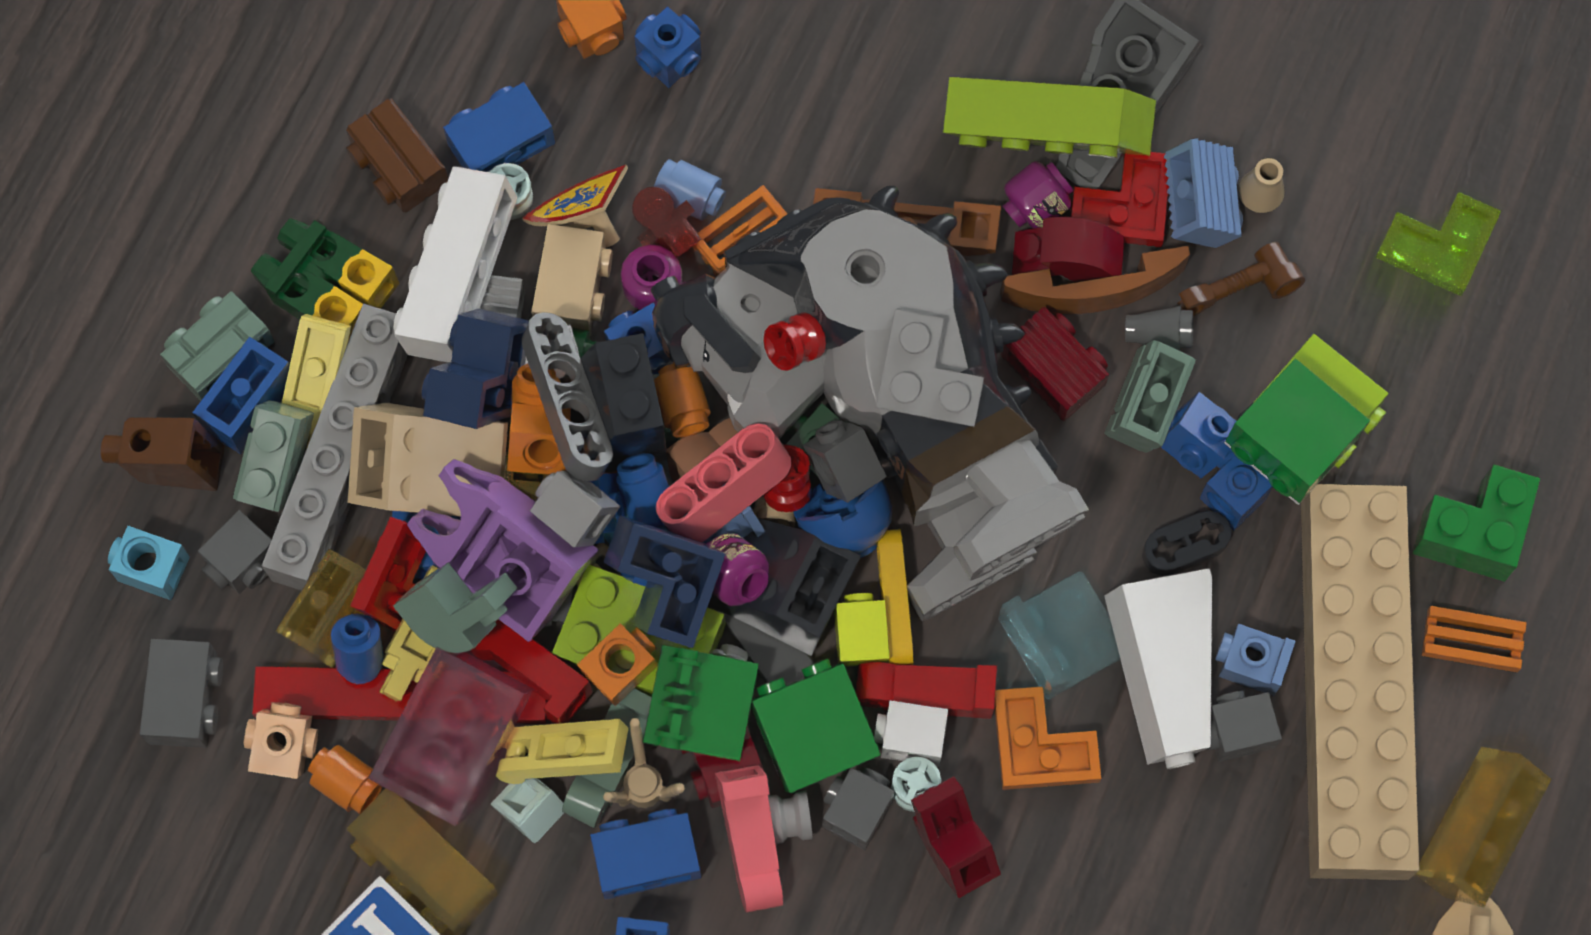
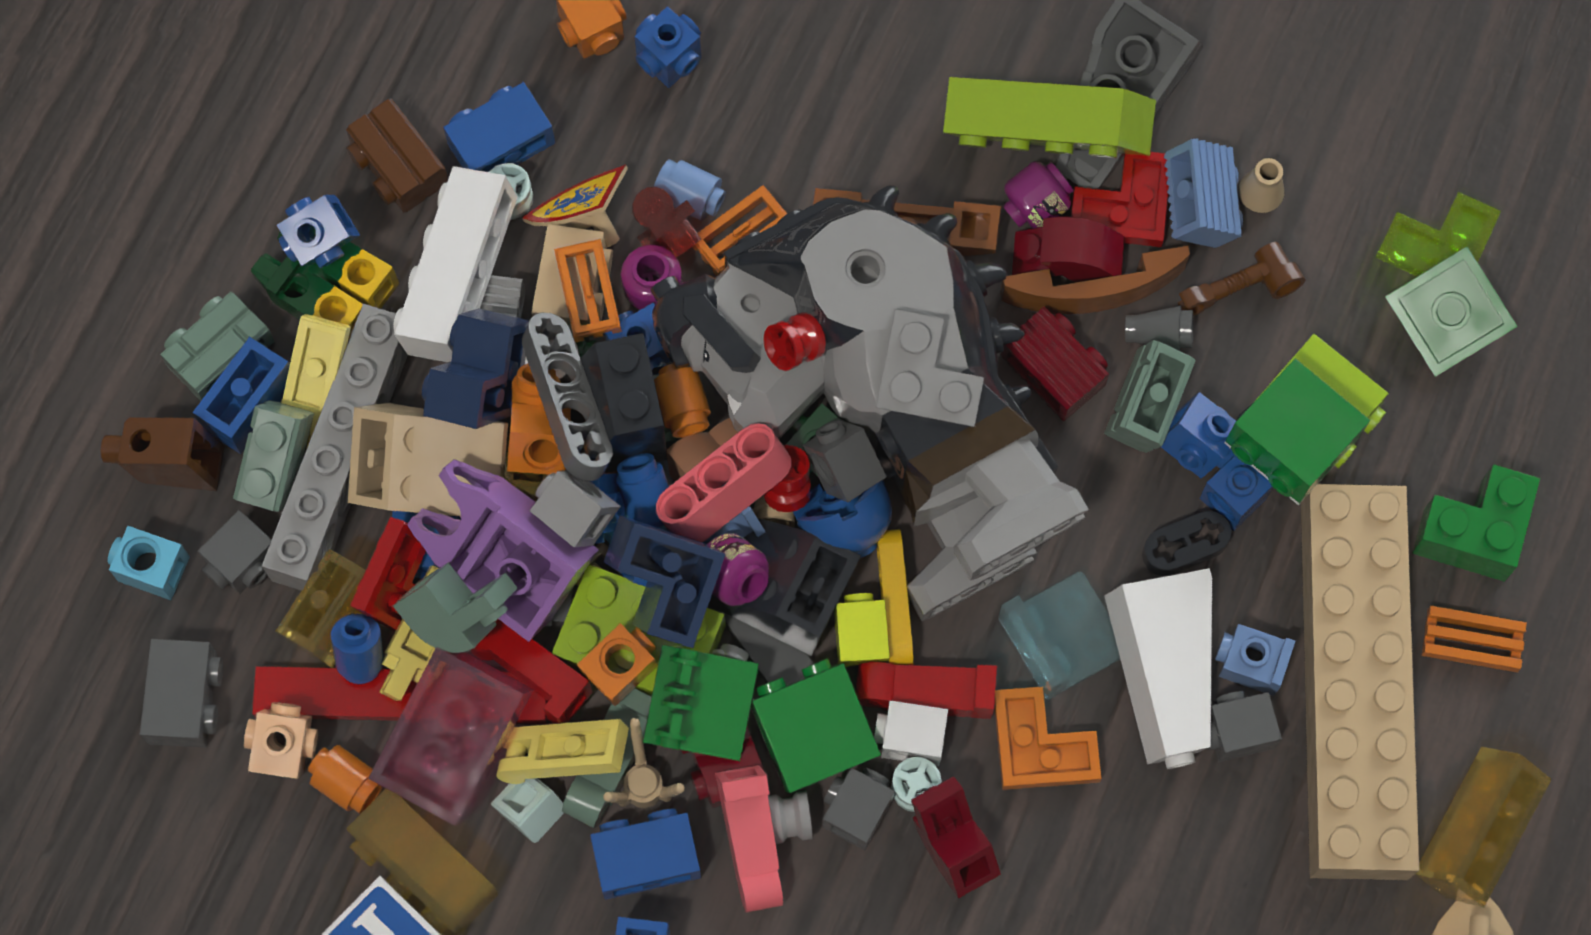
(331, 226): none -> brick
(596, 326): none -> orange tile
(1451, 311): none -> plate

